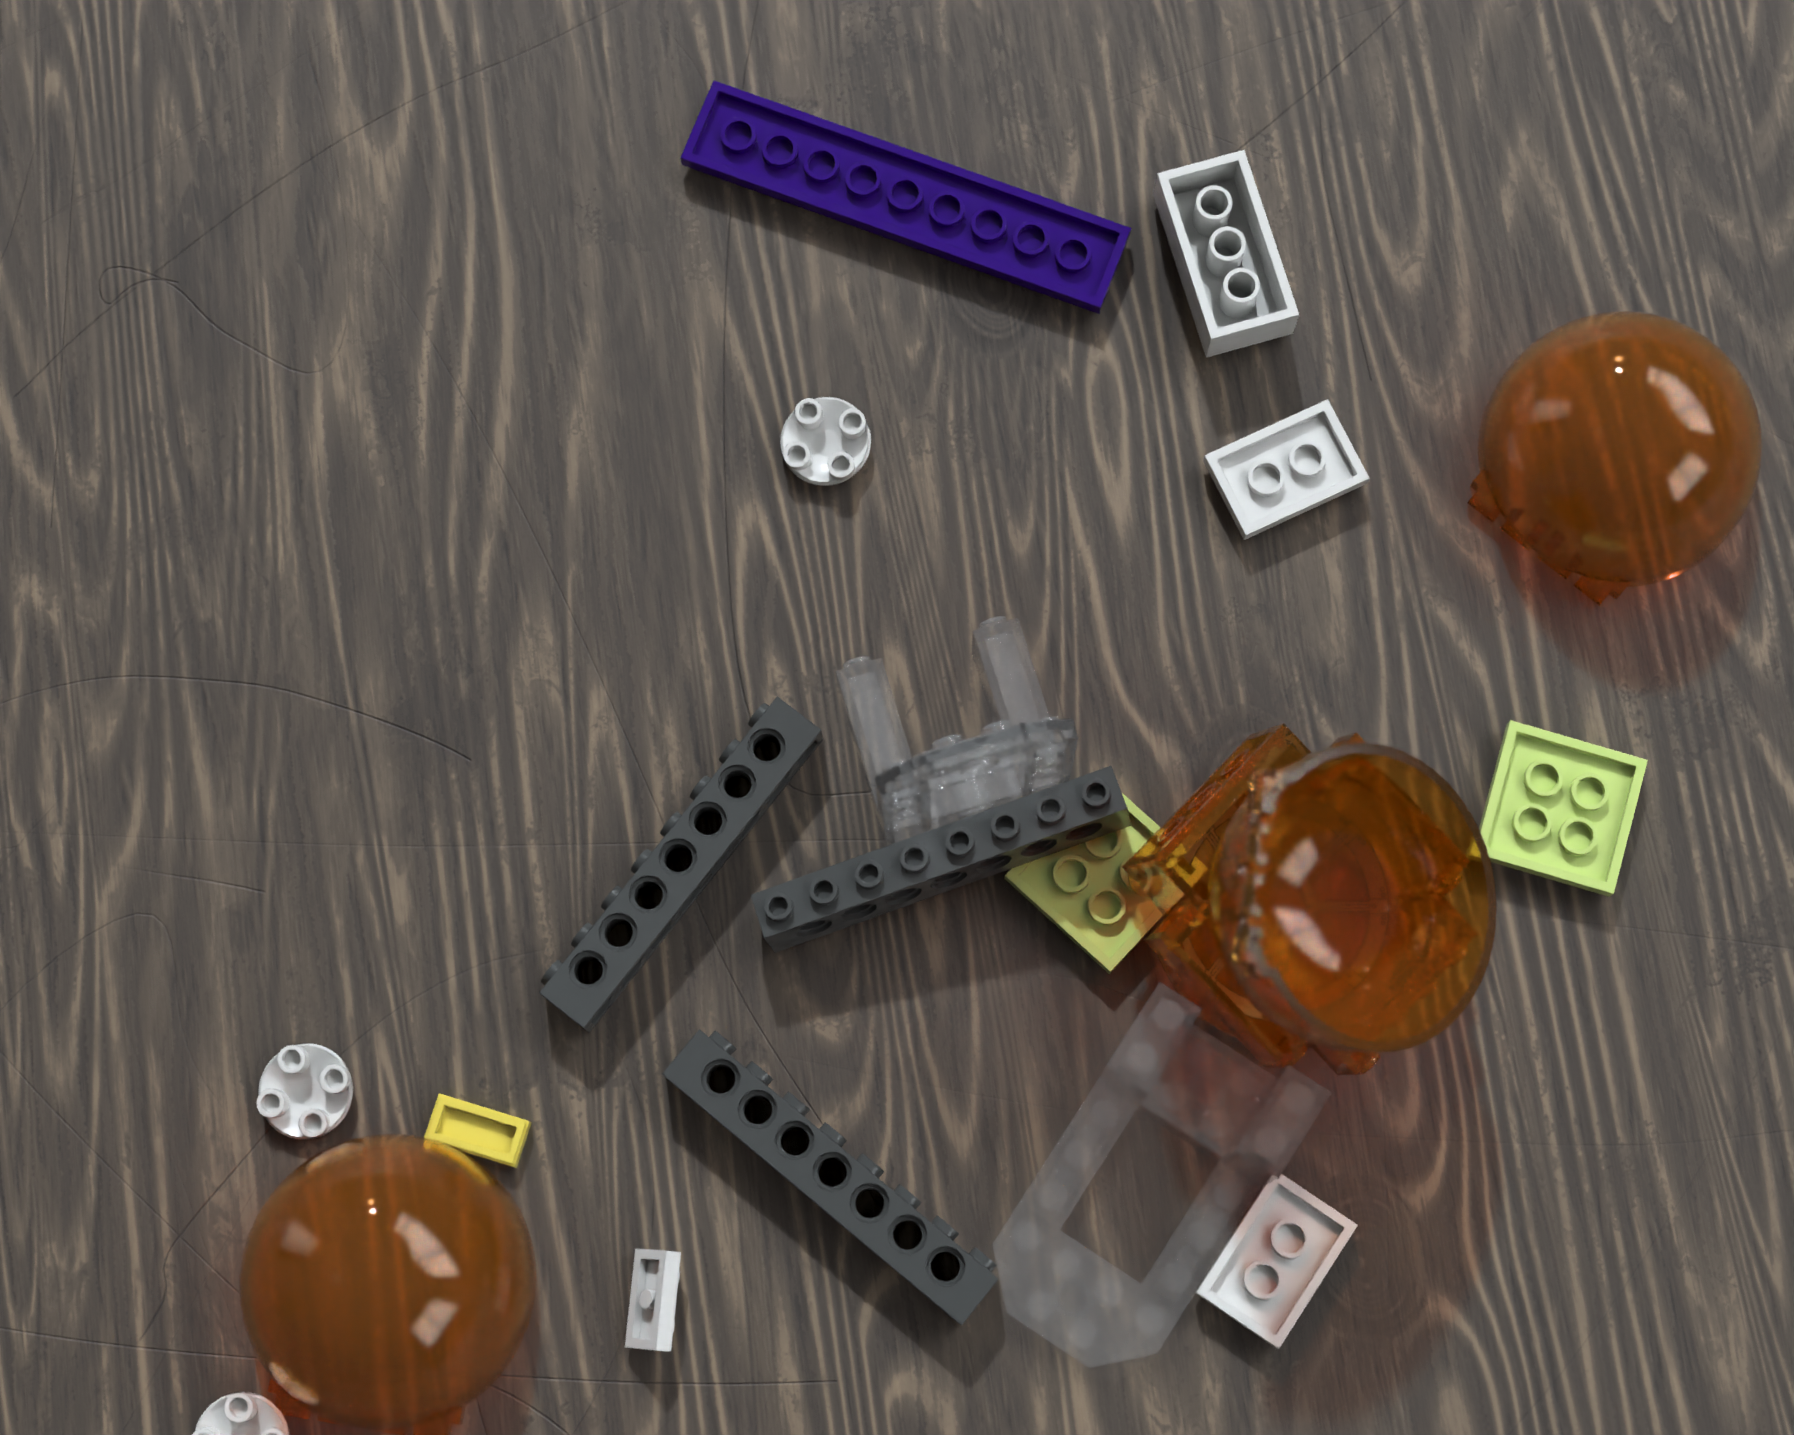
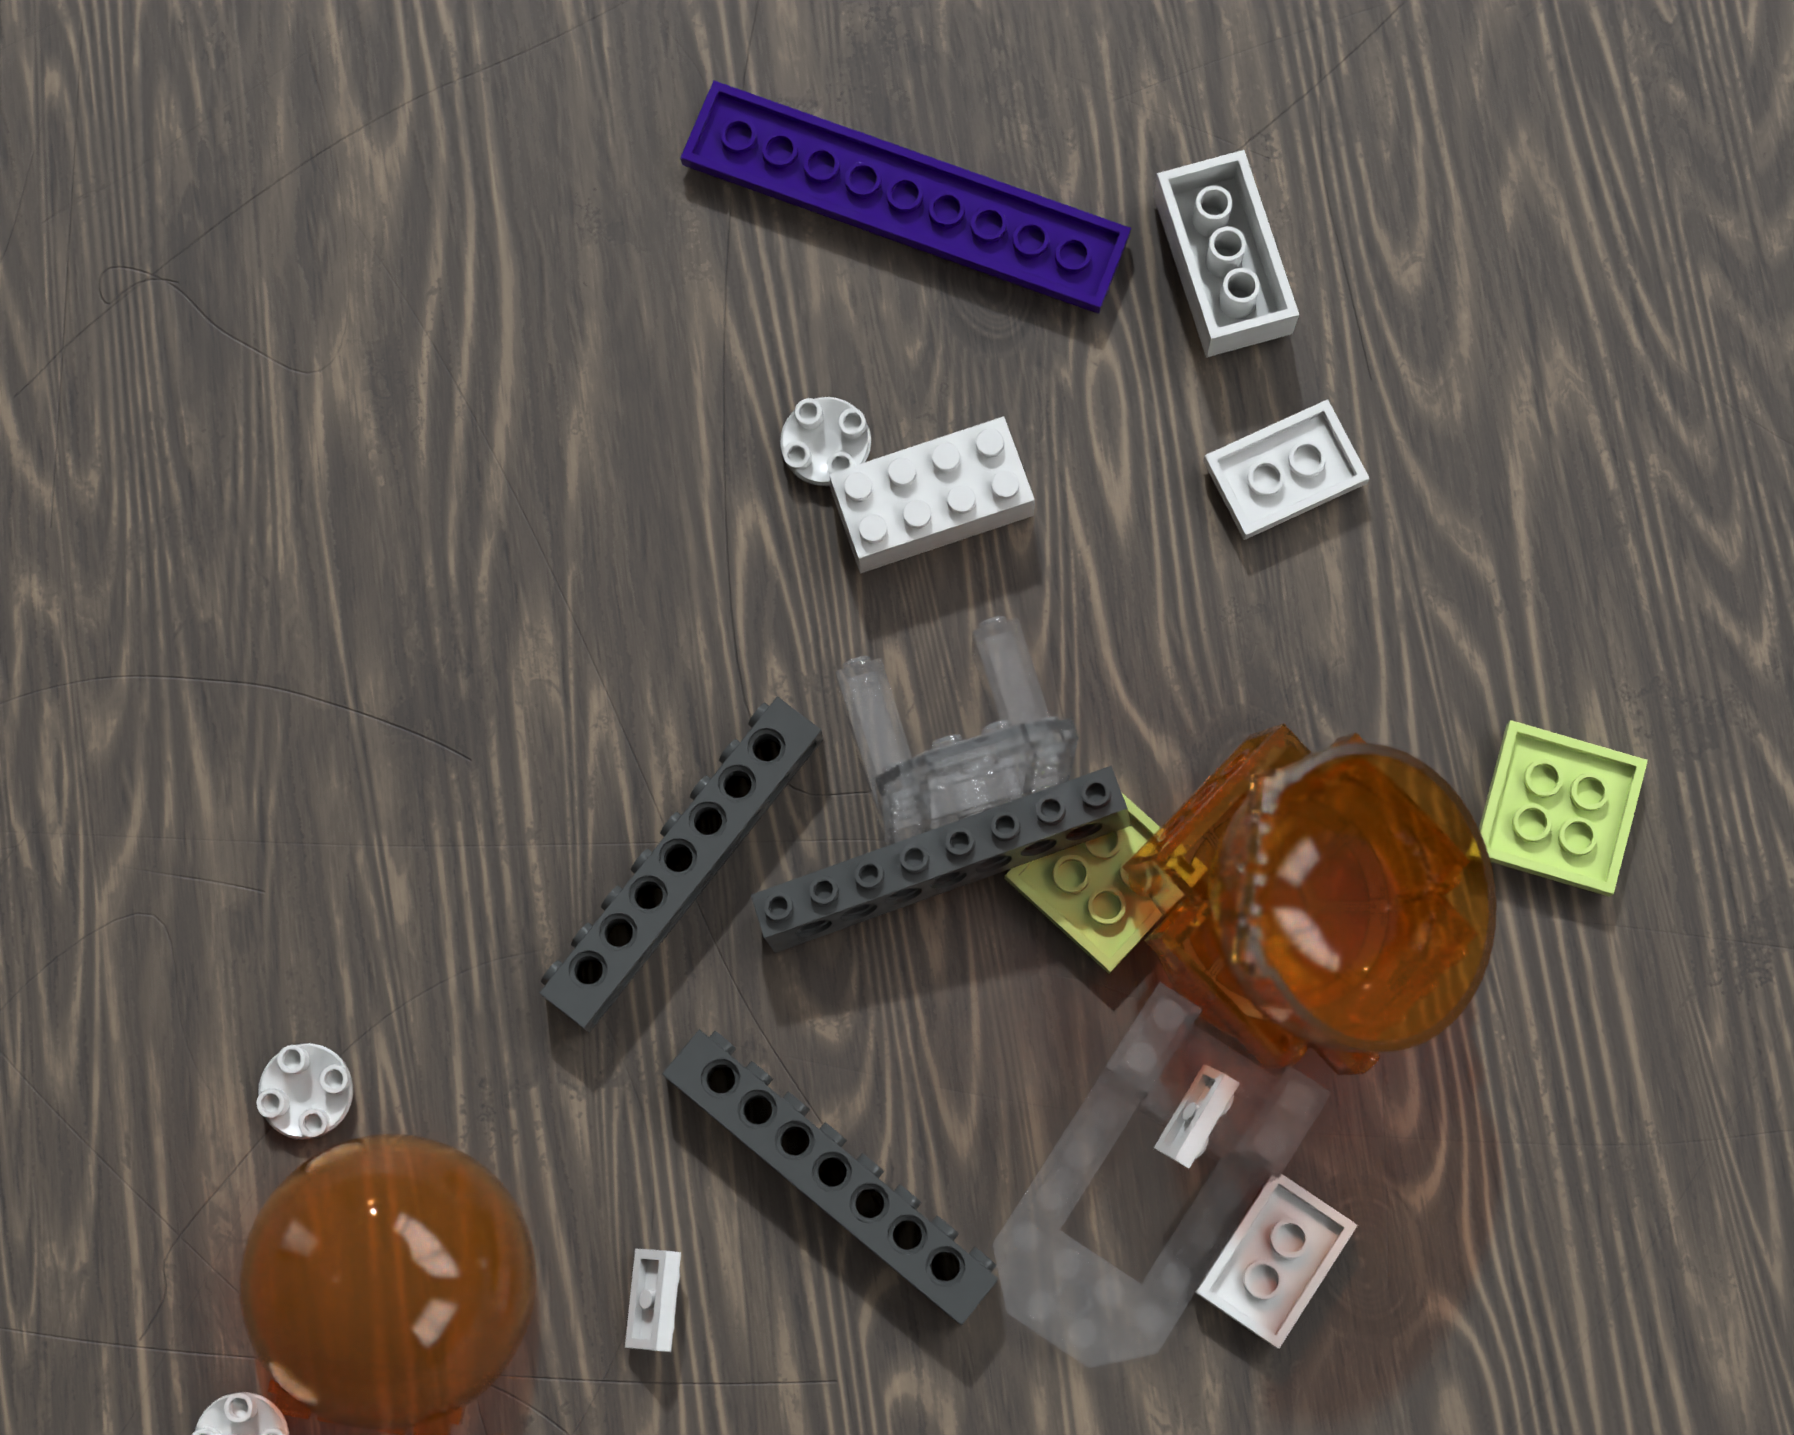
(478, 1130): light yellow tile -> none
(932, 494): none -> white brick
(1196, 1116): none -> white plate
(1619, 450): clear orange windscreen -> none

